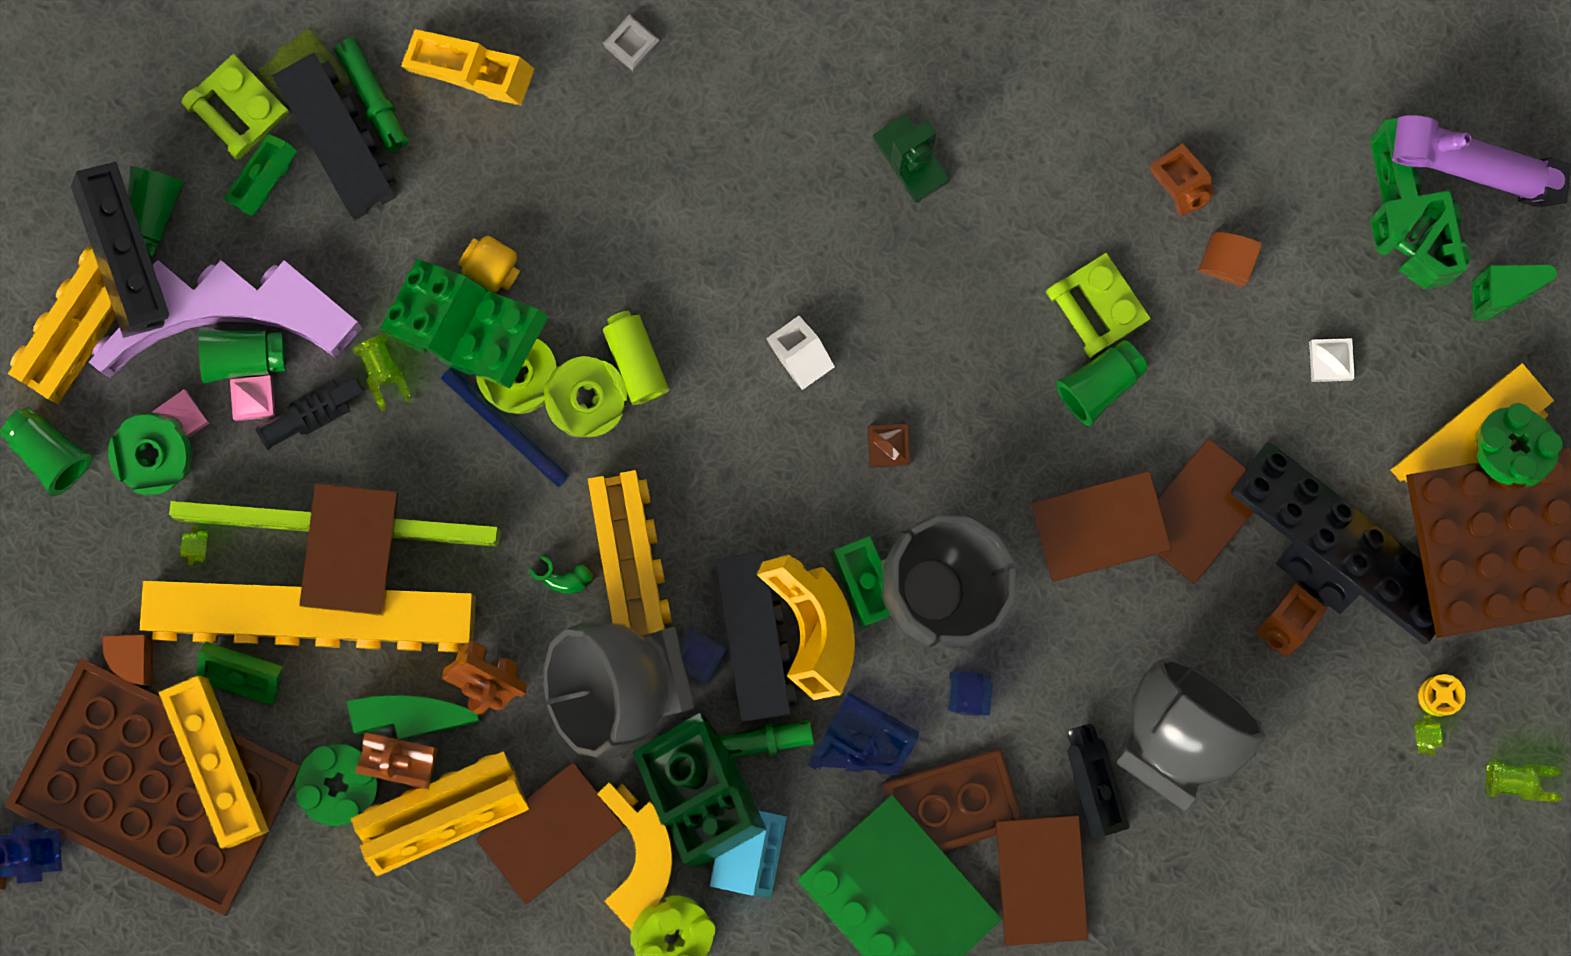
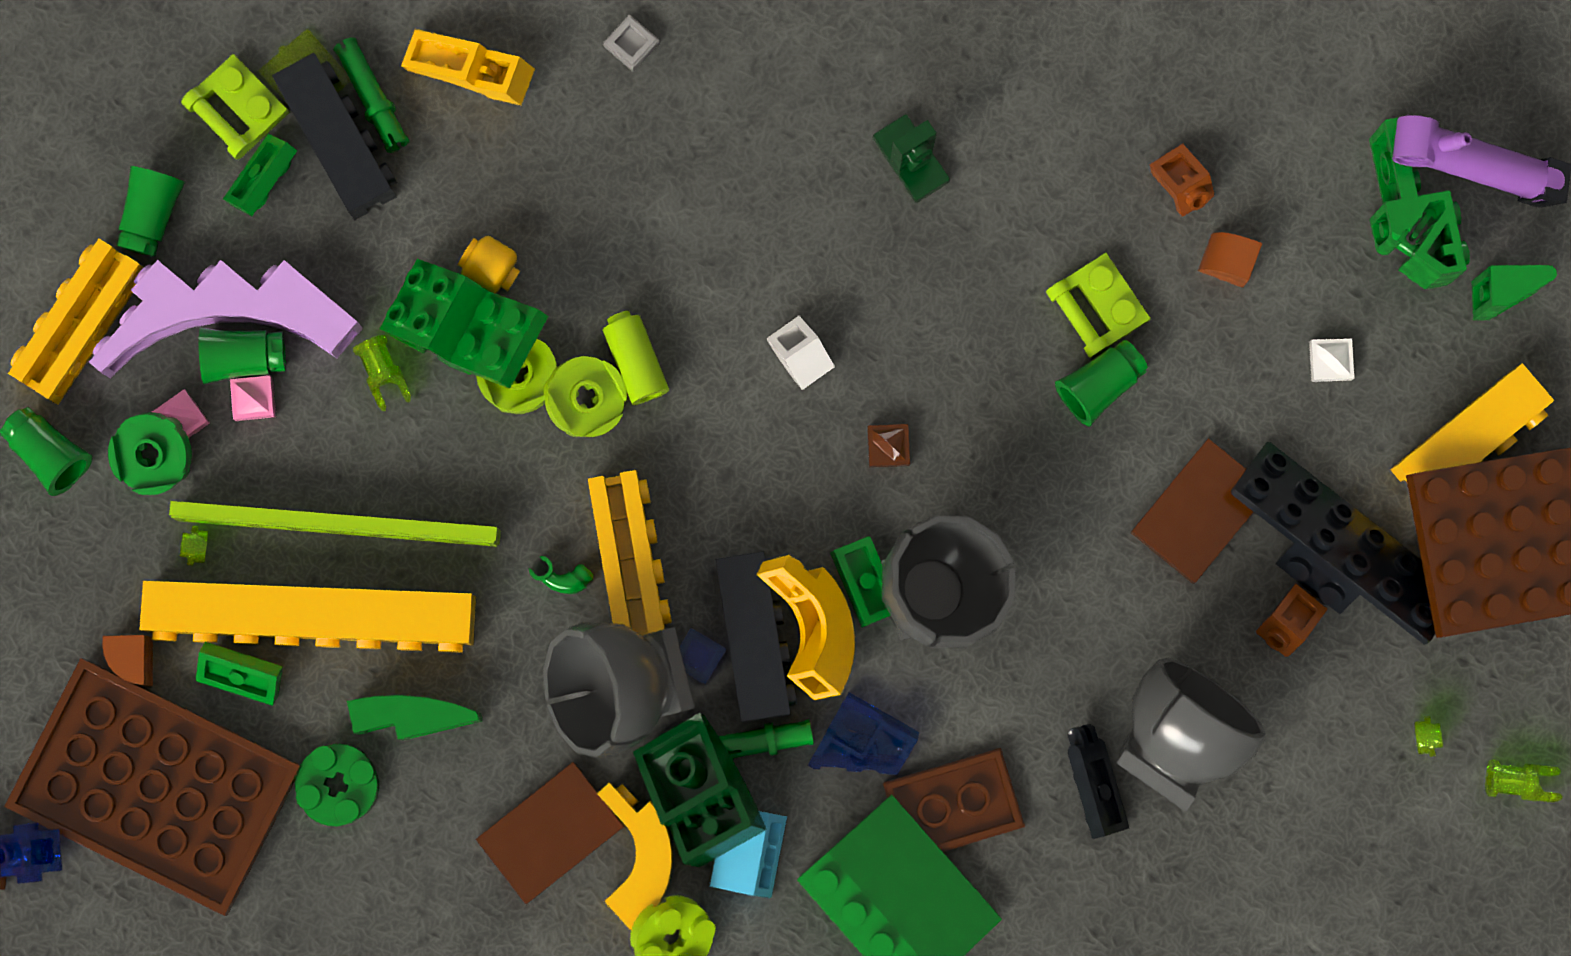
(119, 249): black brick -> none
(214, 762): yellow brick -> none
(310, 412): black hinge -> none
(349, 549): reddish brown tile -> none
(397, 760): dark orange hips -> none
(441, 815): yellow brick -> none
(484, 682): dark orange hips -> none
(504, 427): clear blue piece -> none
(969, 694): clear blue brick -> none
(1041, 879): reddish brown tile -> none
(1101, 526): reddish brown tile -> none
(1447, 690): yellow wheel -> none
(1528, 428): green plate -> none

